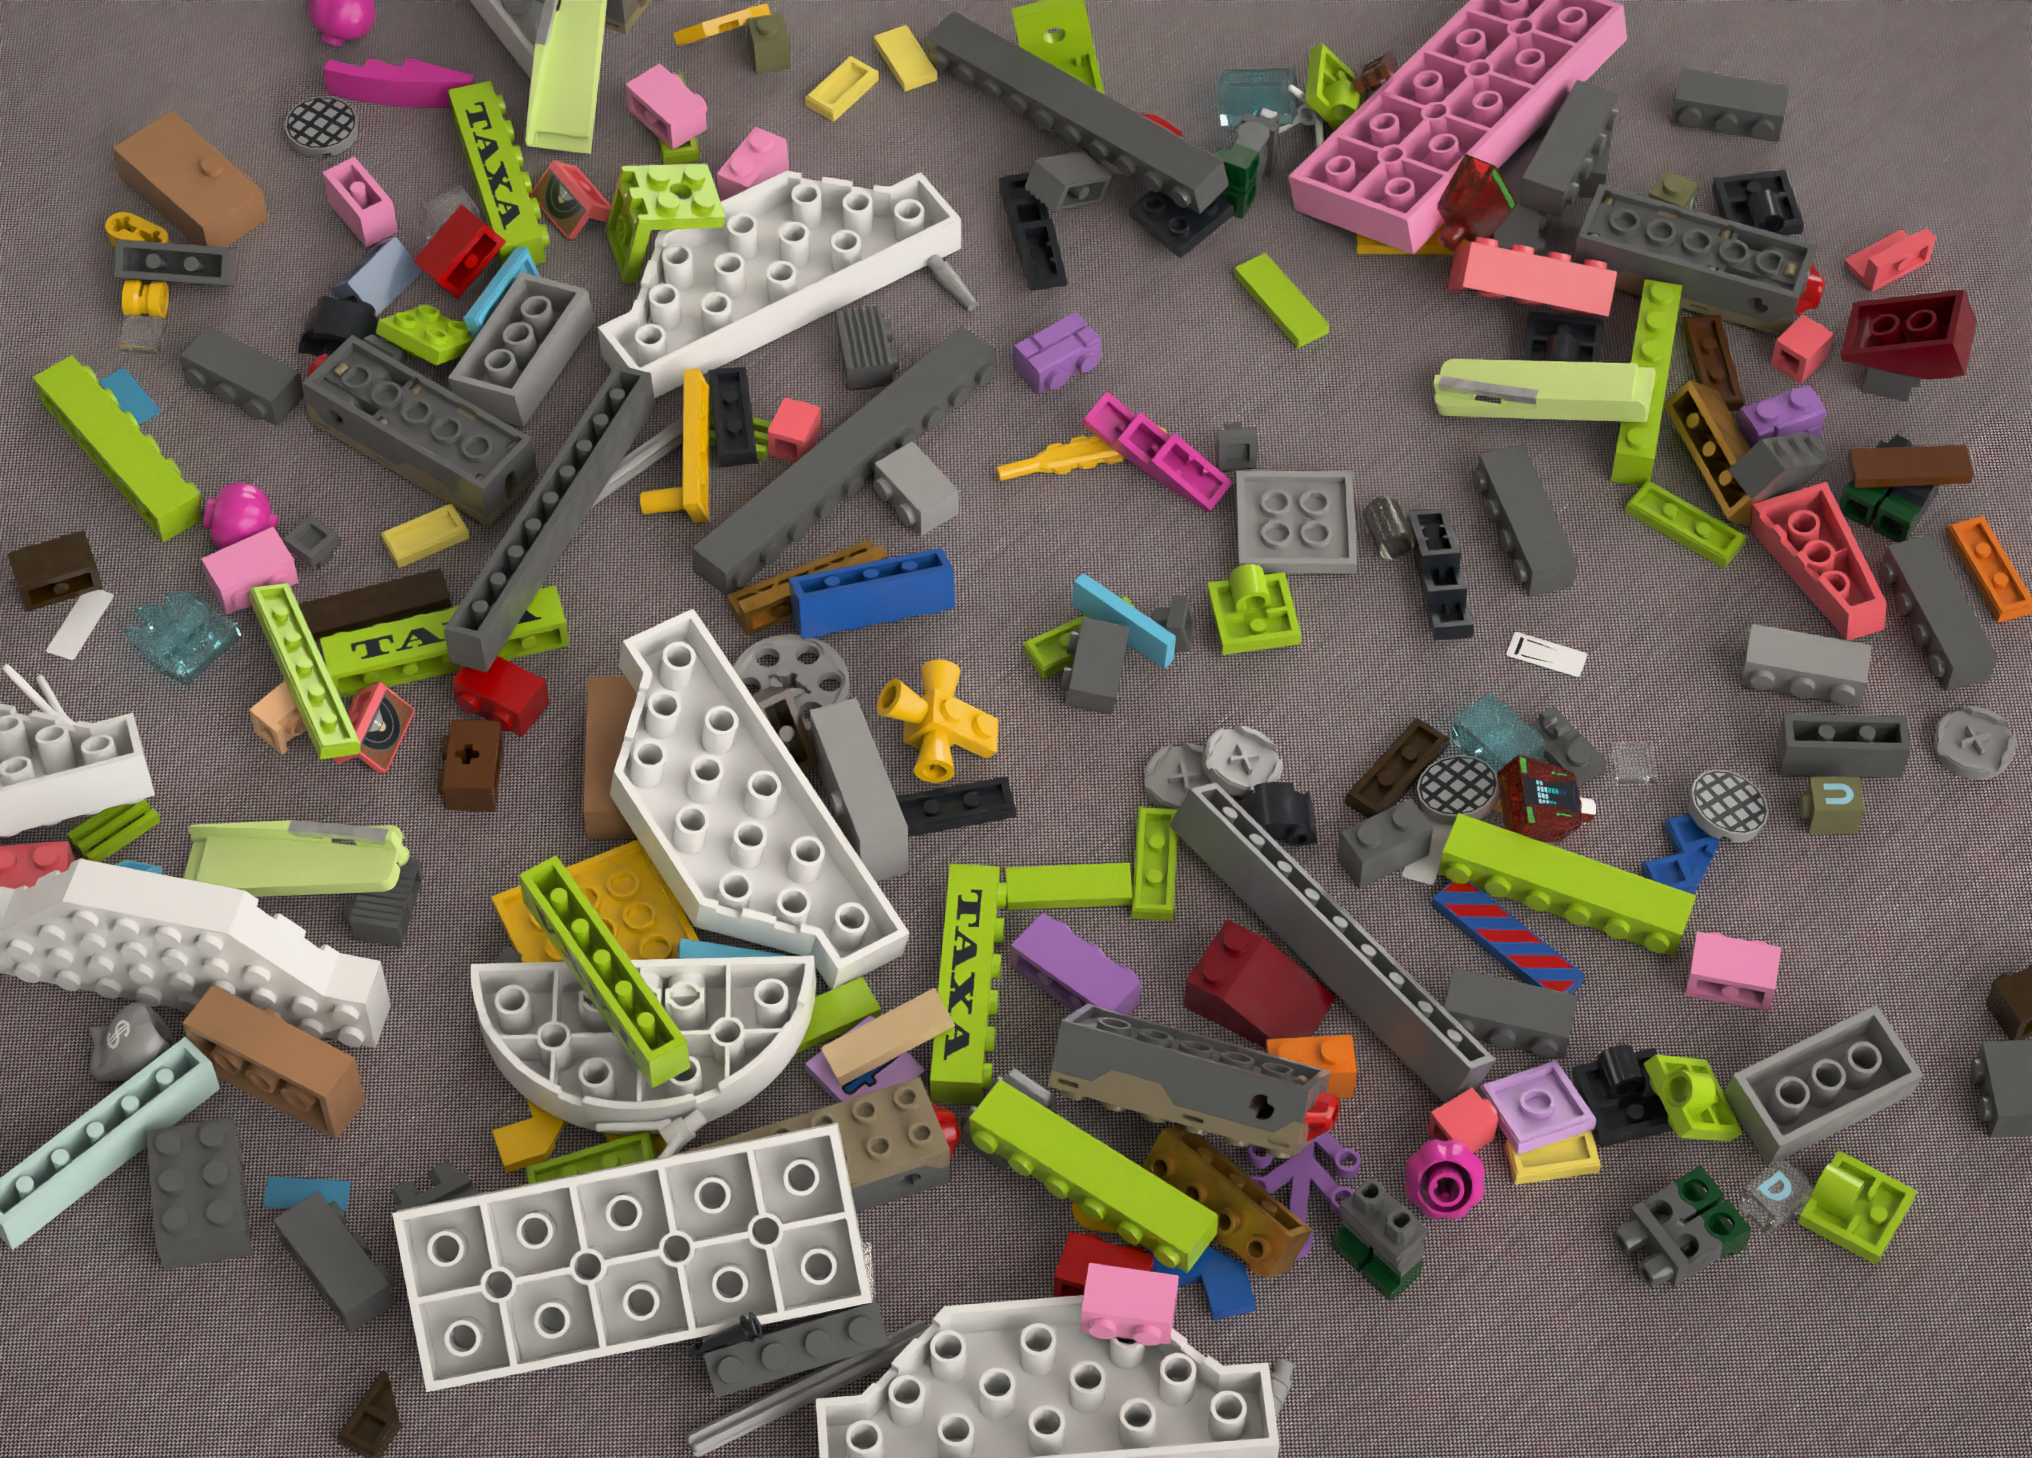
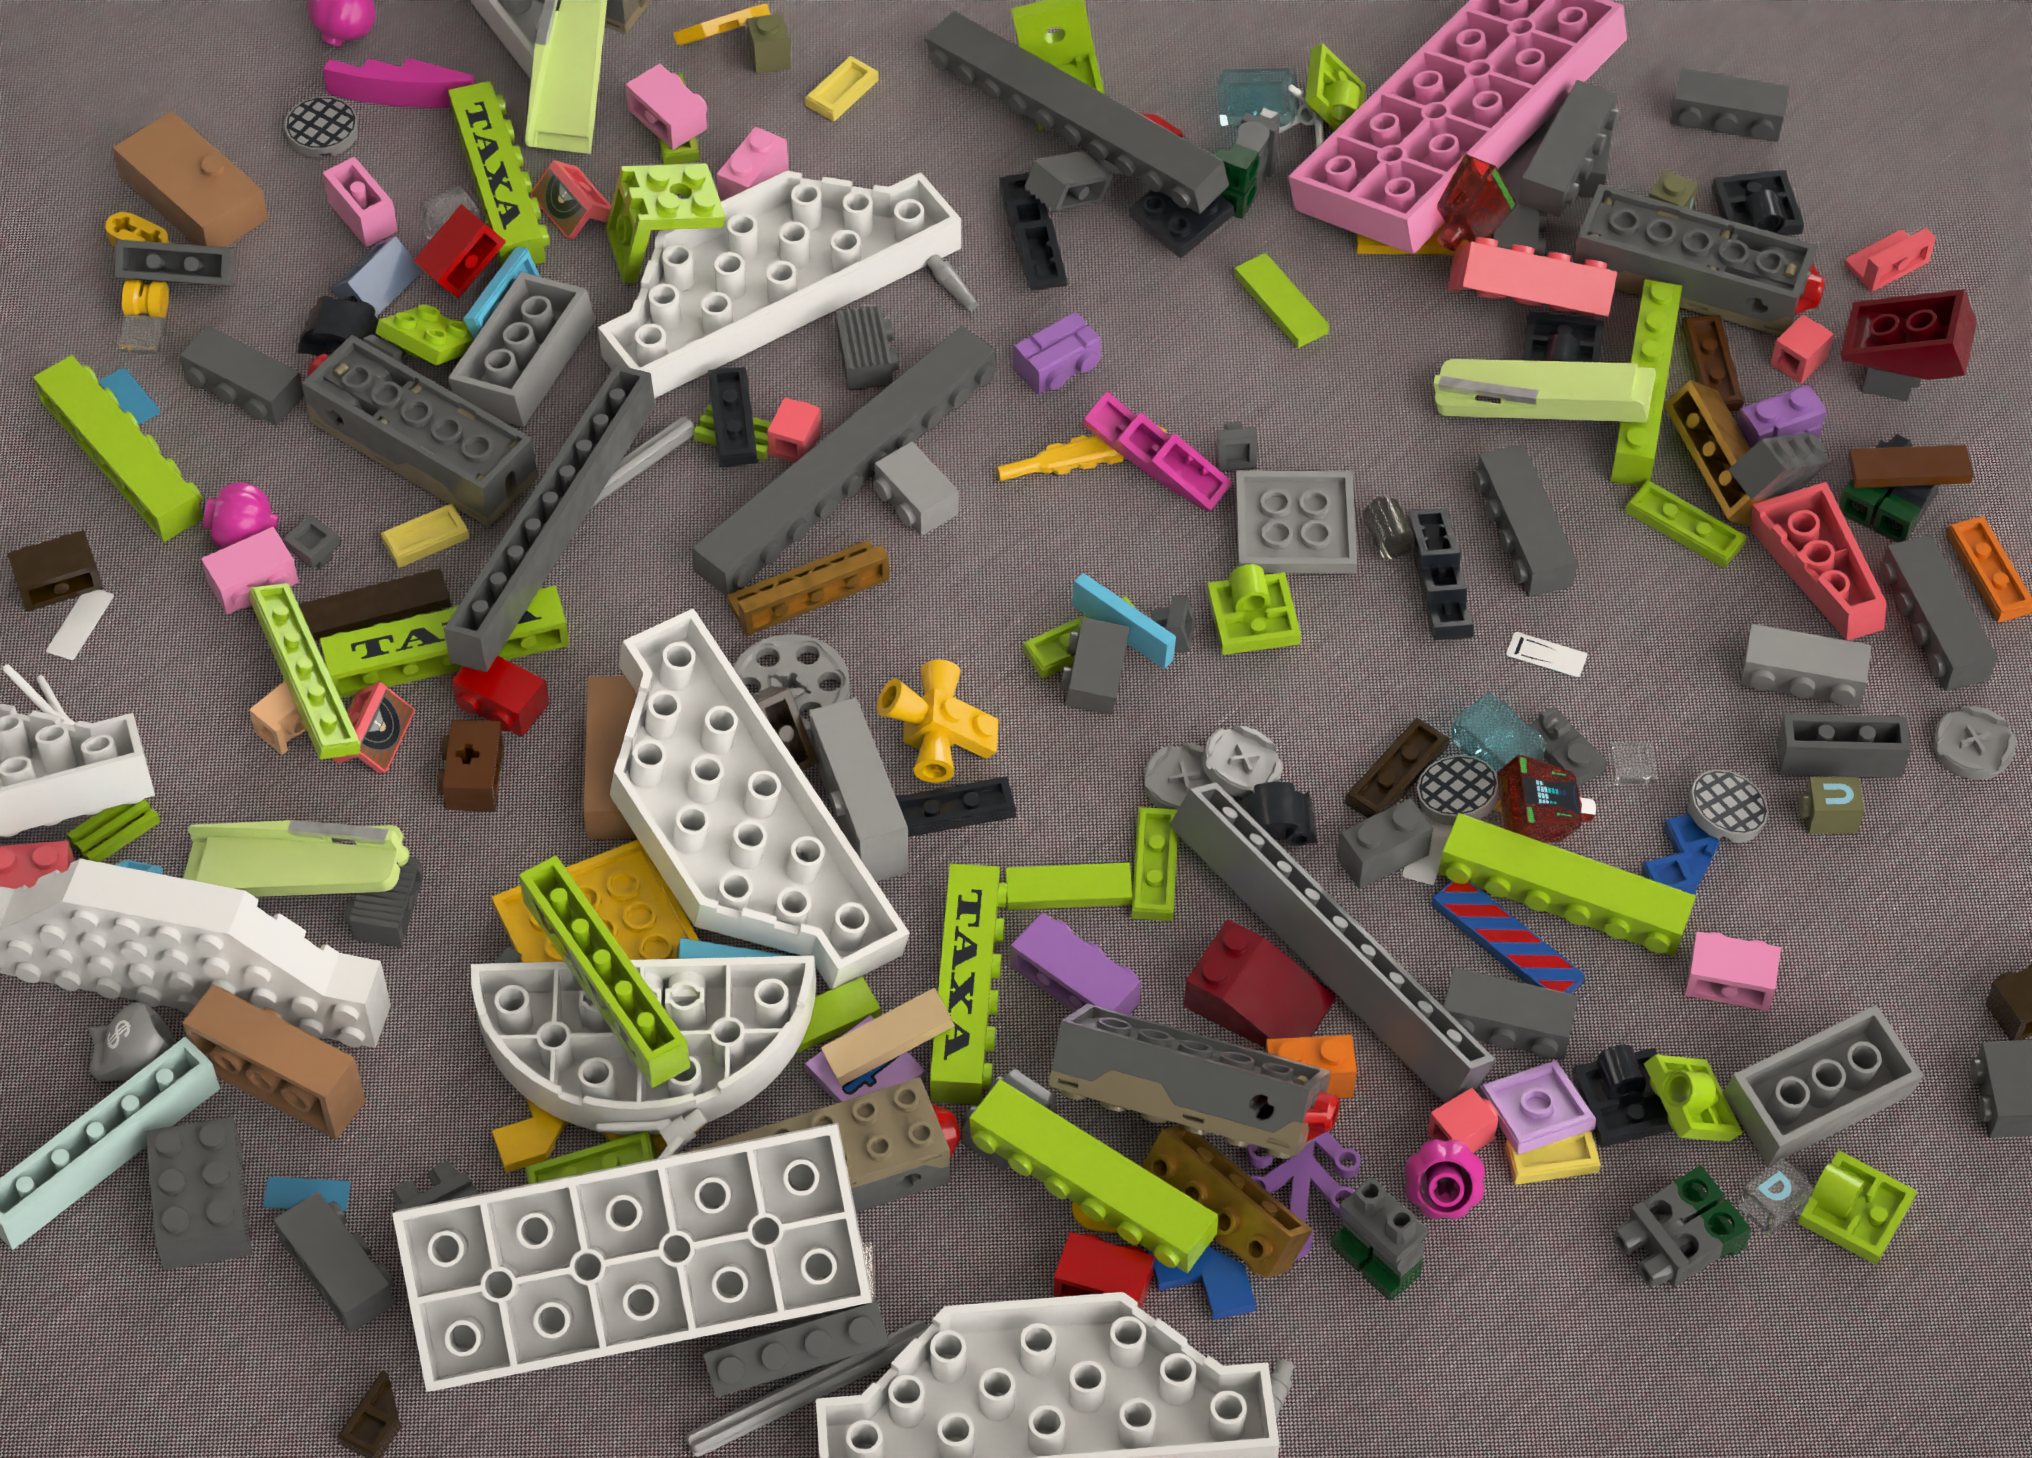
(182, 635): clear light blue plate -> none
(695, 490): yellow piece -> none
(735, 1334): black piece -> none
(872, 593): blue brick -> none
(905, 58): light yellow tile -> none
(1129, 1304): bright pink brick -> none
(1375, 73): reddish brown hinge -> none

